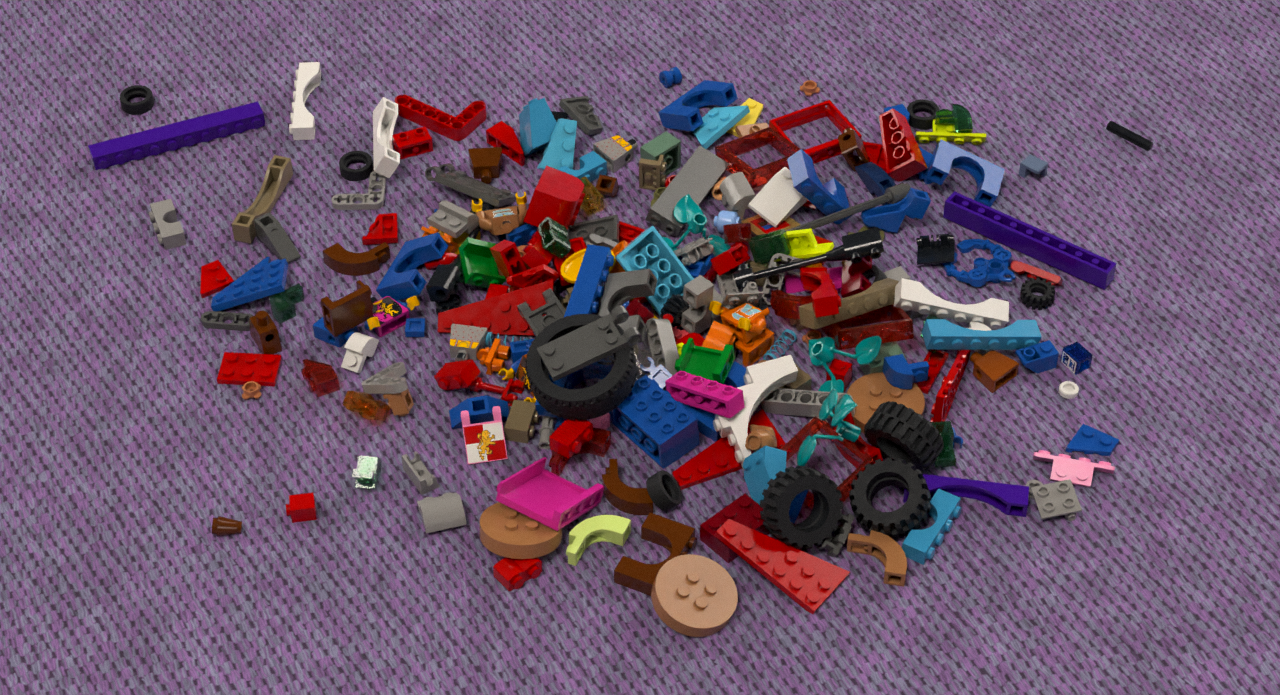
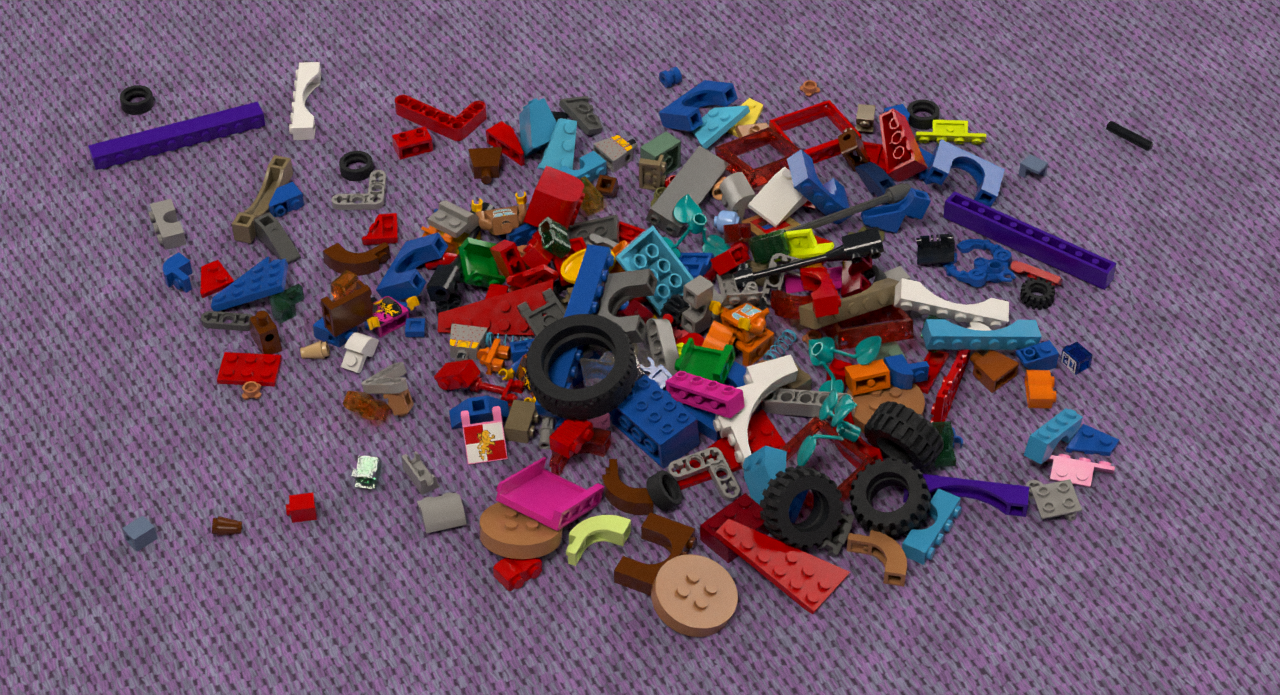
(139, 533): none -> sand blue panel
(177, 272): none -> blue brick
(286, 199): none -> blue slope
(316, 350): none -> tan cone
(320, 376): clear red slope -> none
(344, 285): none -> clear orange brick
(384, 120): white arch -> none
(470, 186): dark grey hinge -> none
(587, 344): dark grey hinge -> none
(695, 251): light grey hinge -> none
(712, 466): none -> light grey beam
(760, 437): medium nougat animal -> none
(865, 118): none -> dark tan brick
(867, 377): none -> orange brick
(958, 116): clear green brick -> none
(1039, 389): none -> orange brick
(1045, 439): none -> dark azure arch
(1068, 389): white tile -> none

